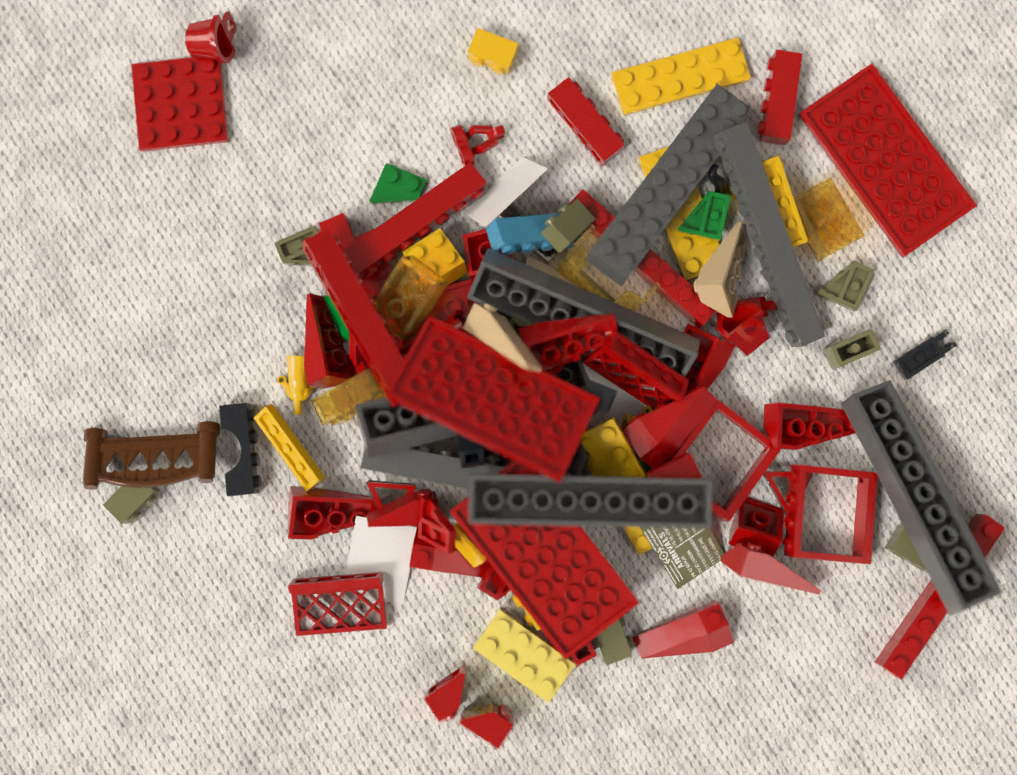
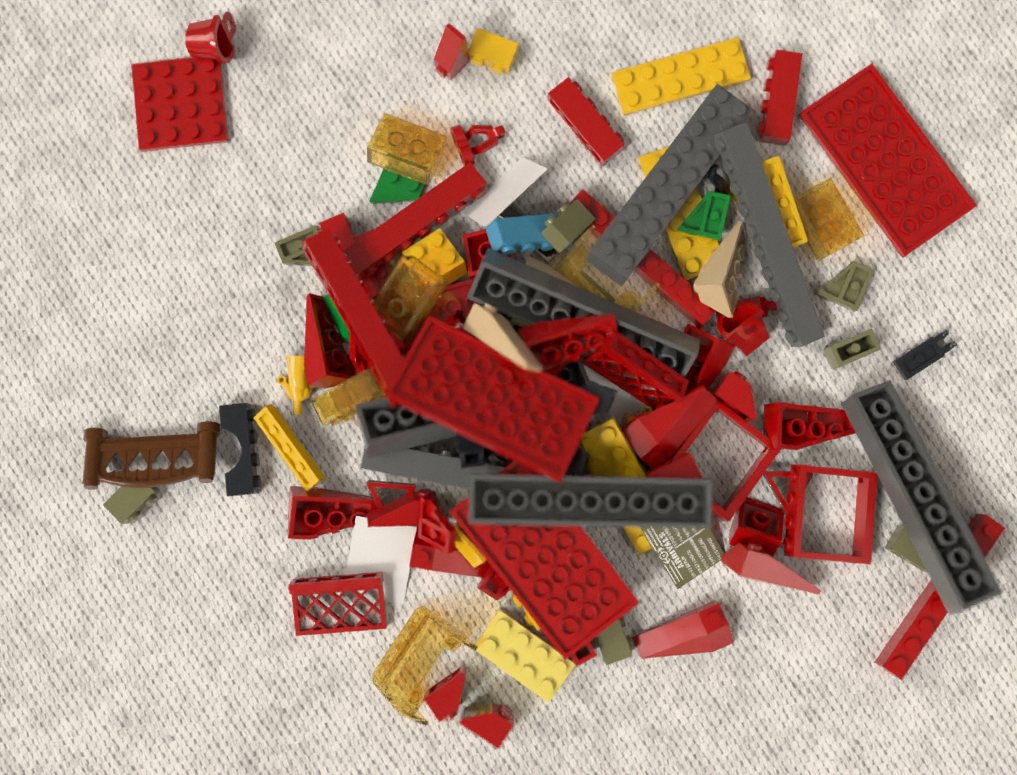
(406, 149): none -> clear yellow brick
(412, 657): none -> clear yellow windscreen
(451, 53): none -> slope
(736, 395): none -> red slope

